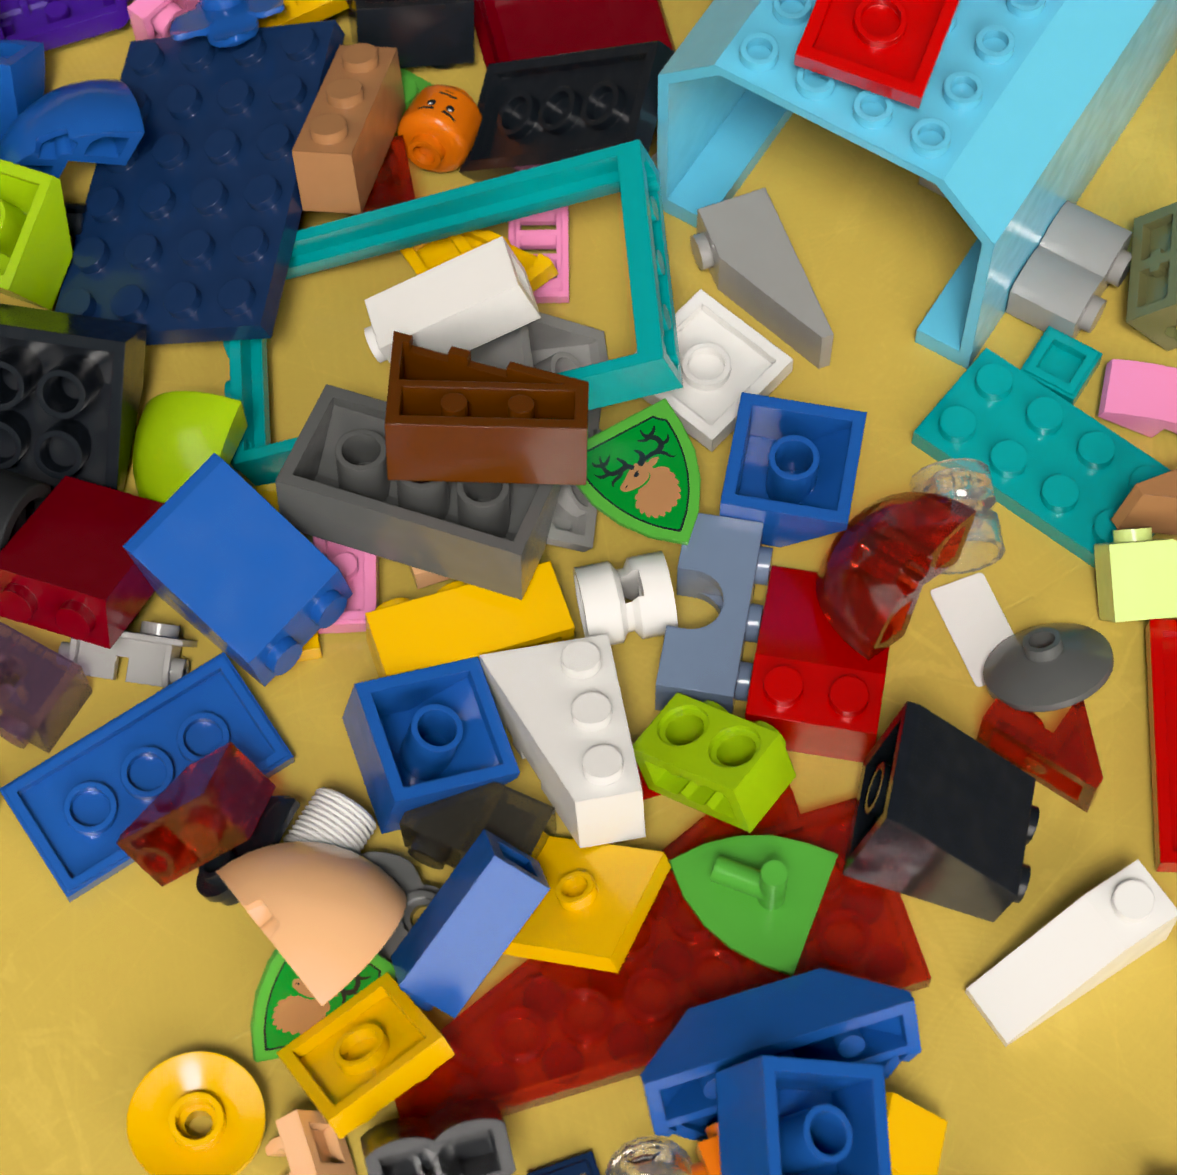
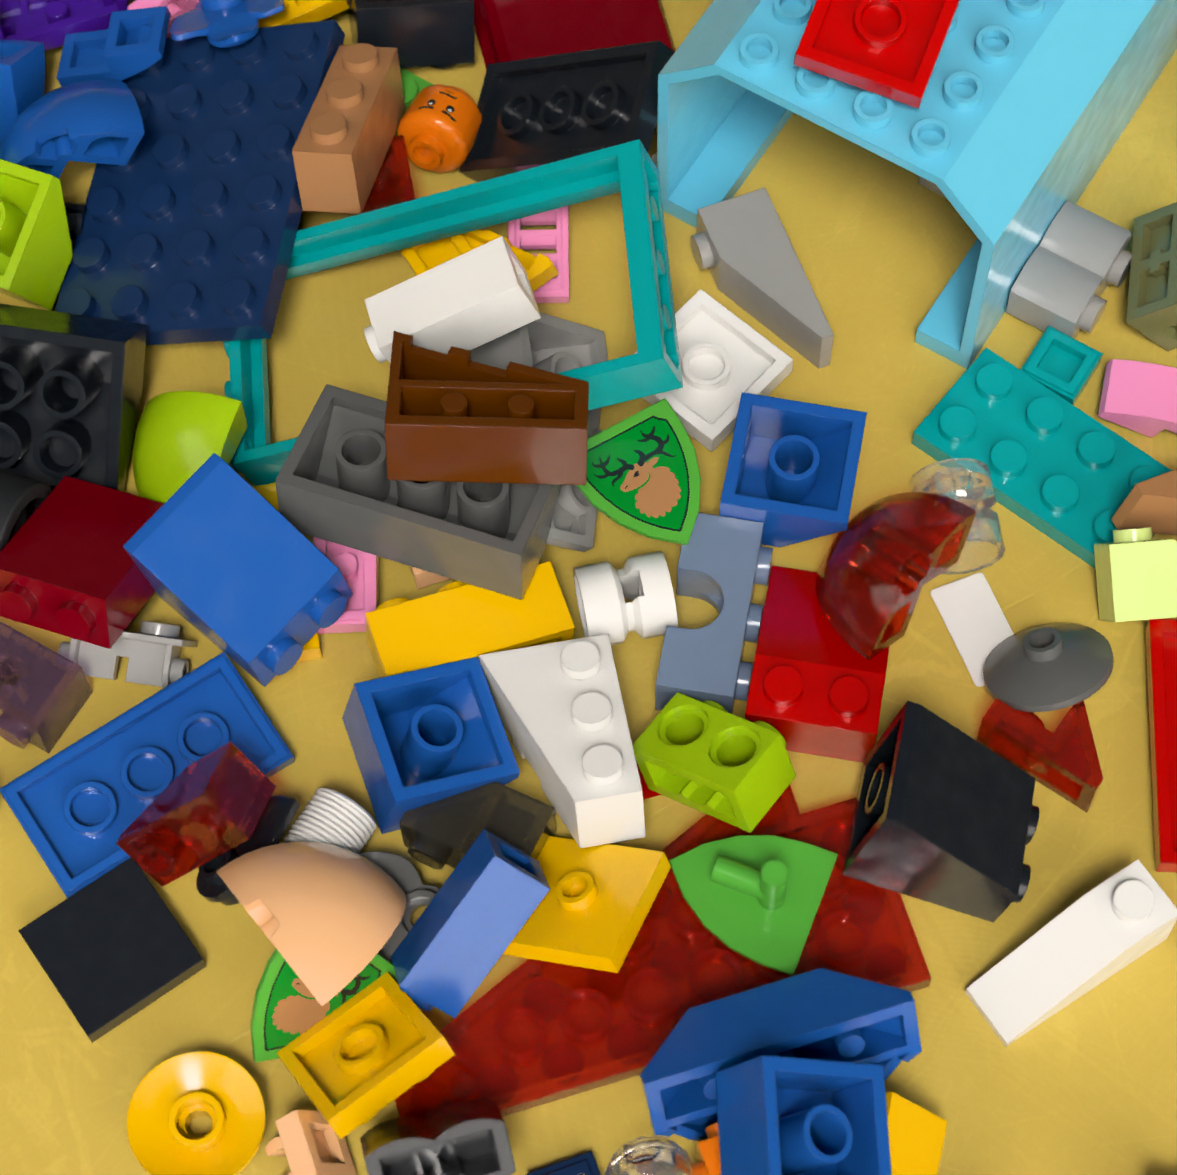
(112, 949): none -> black tile
(123, 50): none -> blue slope

